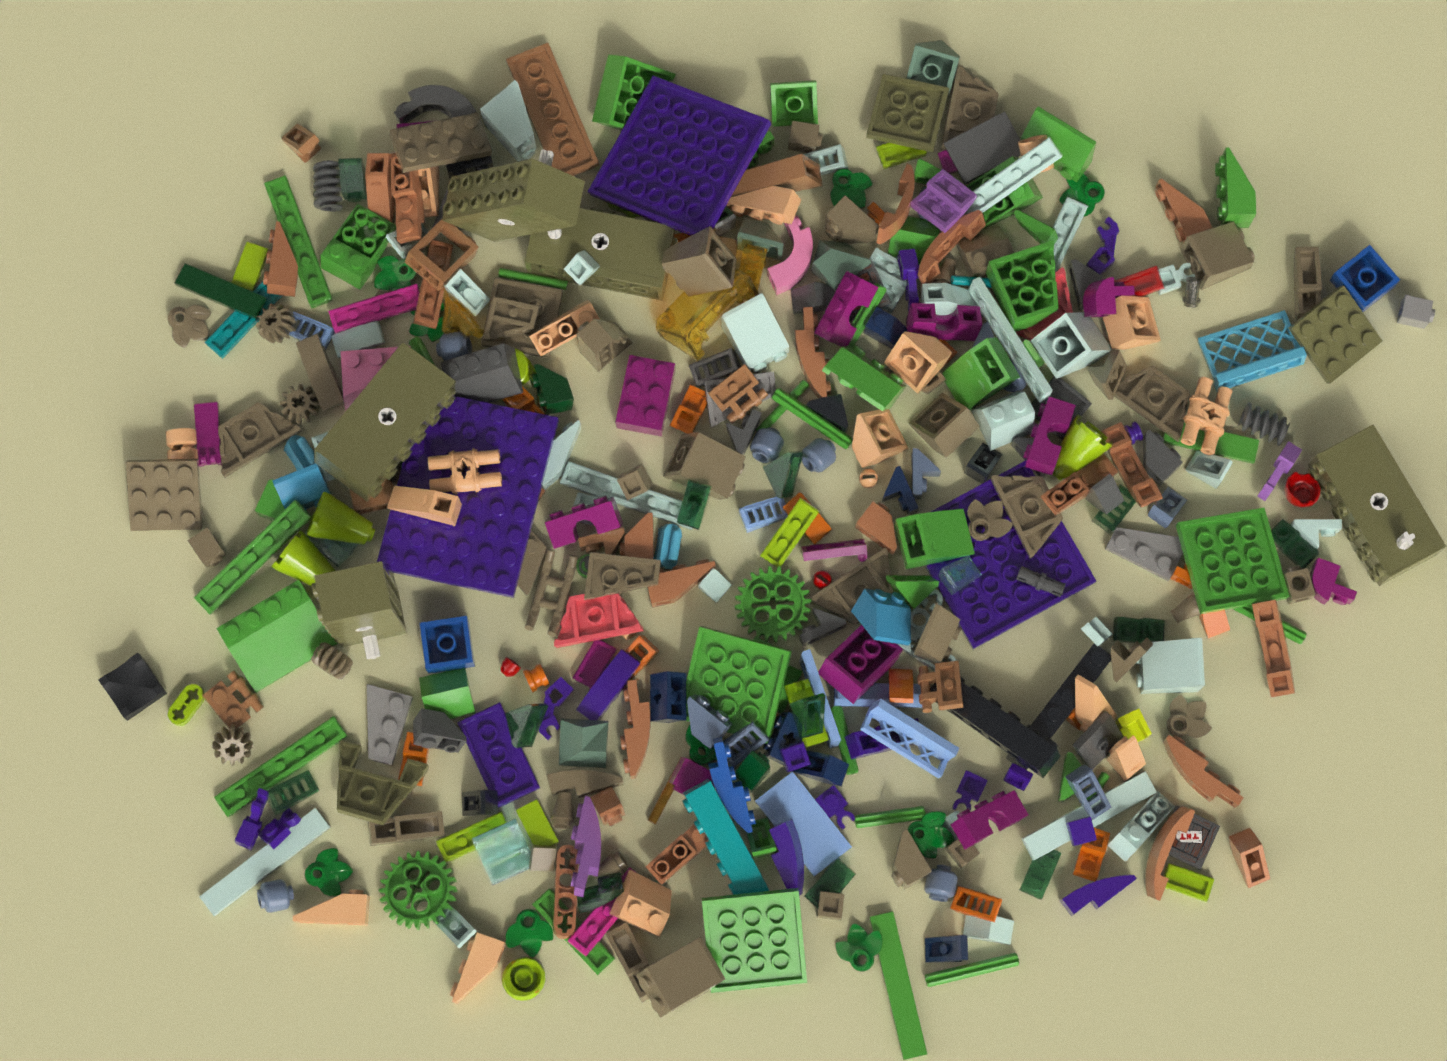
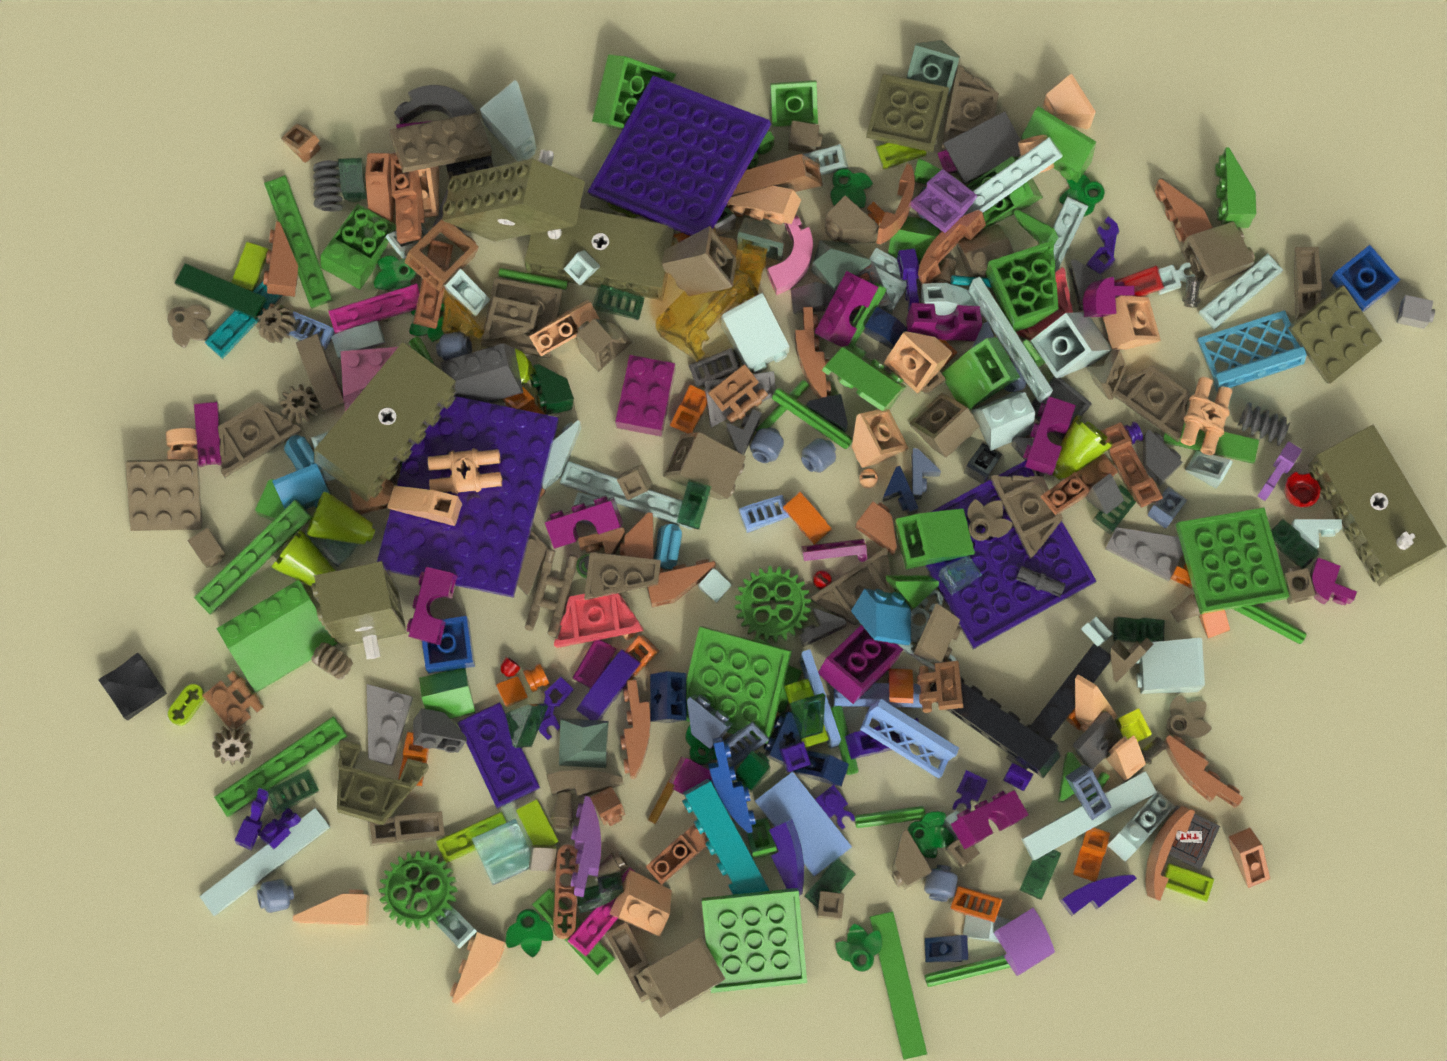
(331, 871): green plate -> none
(433, 585): none -> magenta arch
(480, 802): black slope -> none
(511, 691): none -> orange slope
(523, 978): lime piece -> none
(552, 110): medium nougat plate -> none
(607, 308): none -> clear green slope
(783, 473): clear green slope -> none
(790, 533): lime tile -> none
(1025, 941): none -> medium lavender slope
(1070, 104): none -> light nougat slope
(1081, 831): dark purple tile -> none
(1153, 749): none -> clear smoke pin
(1240, 291): none -> light aqua tile
(1274, 648): nougat slope -> none

